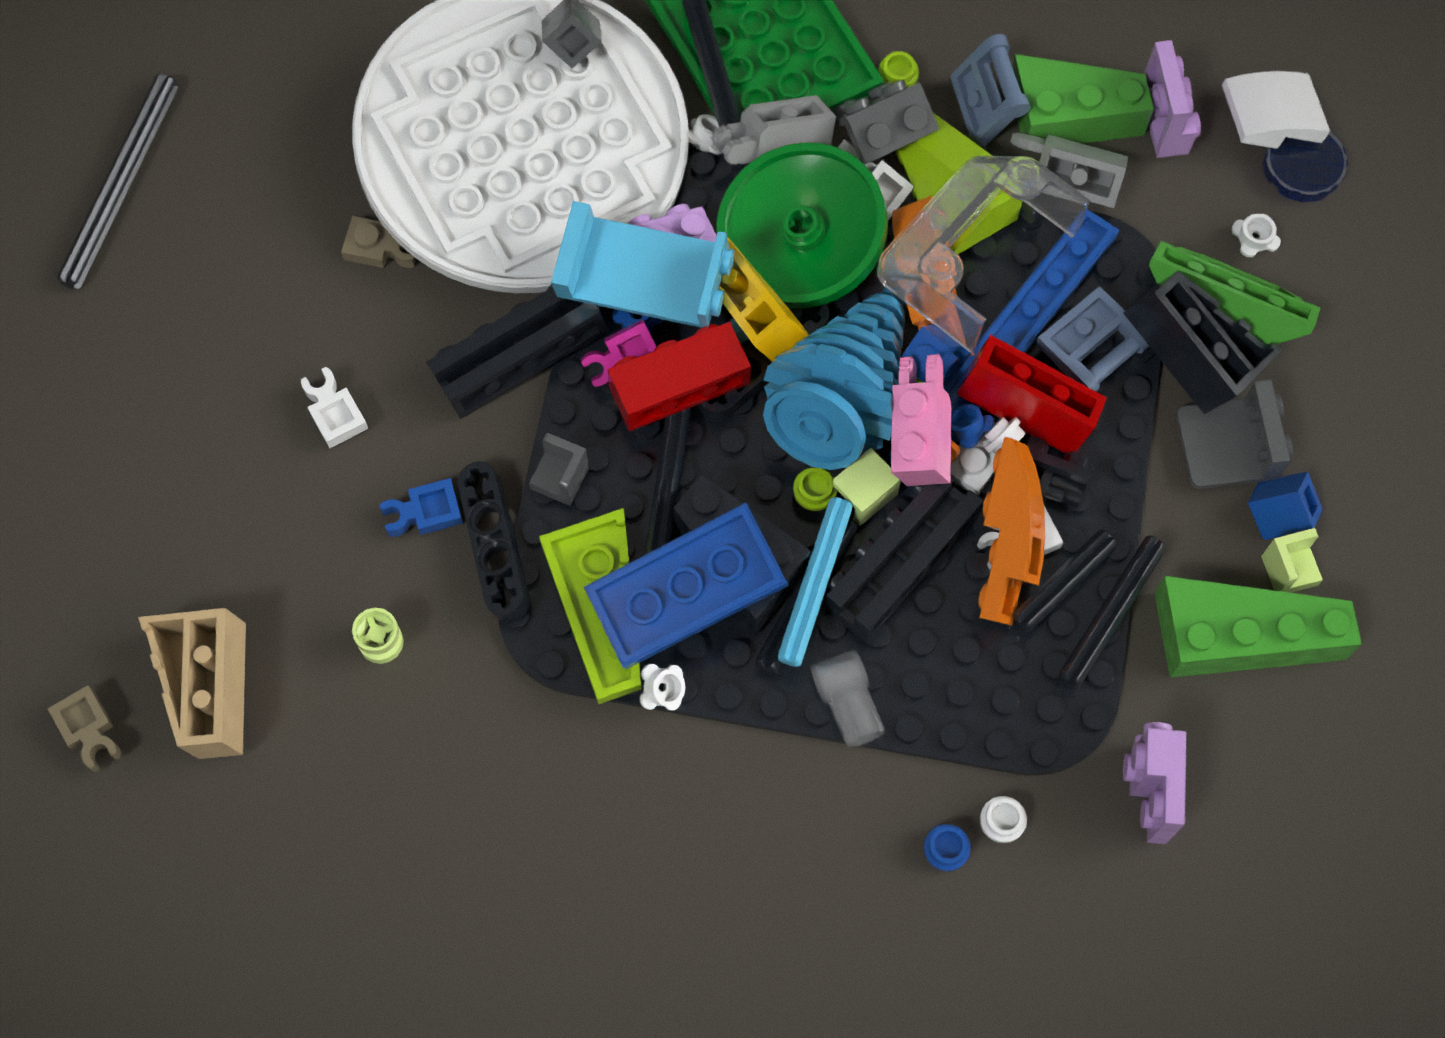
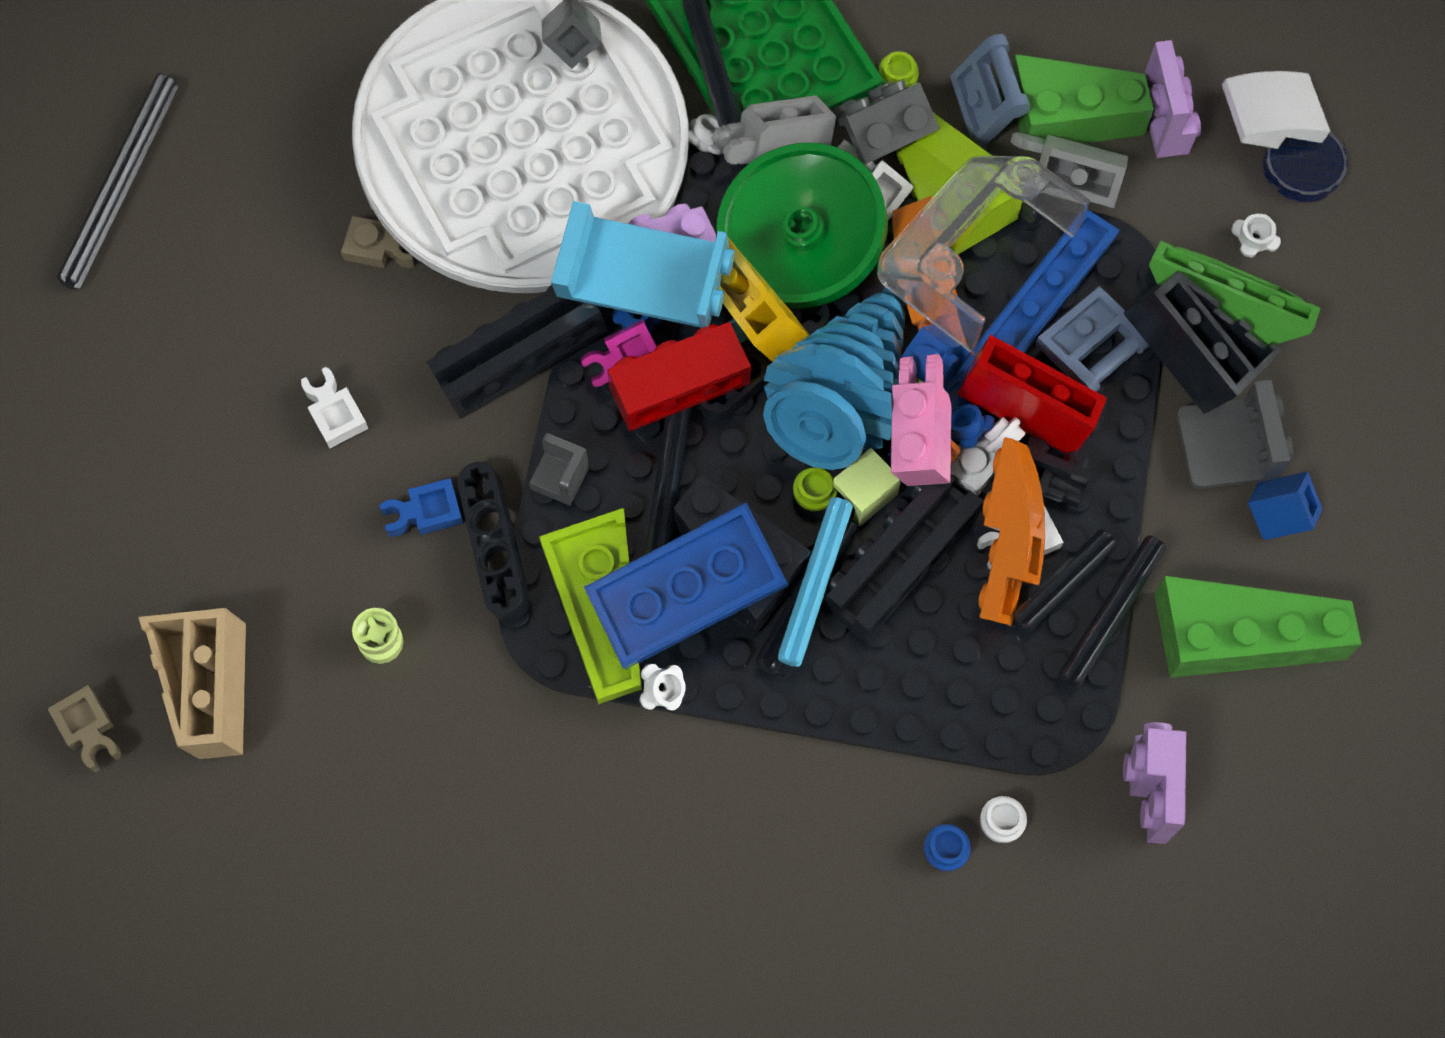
(844, 686): clear piece -> none
(1292, 562): yellowish green panel -> none

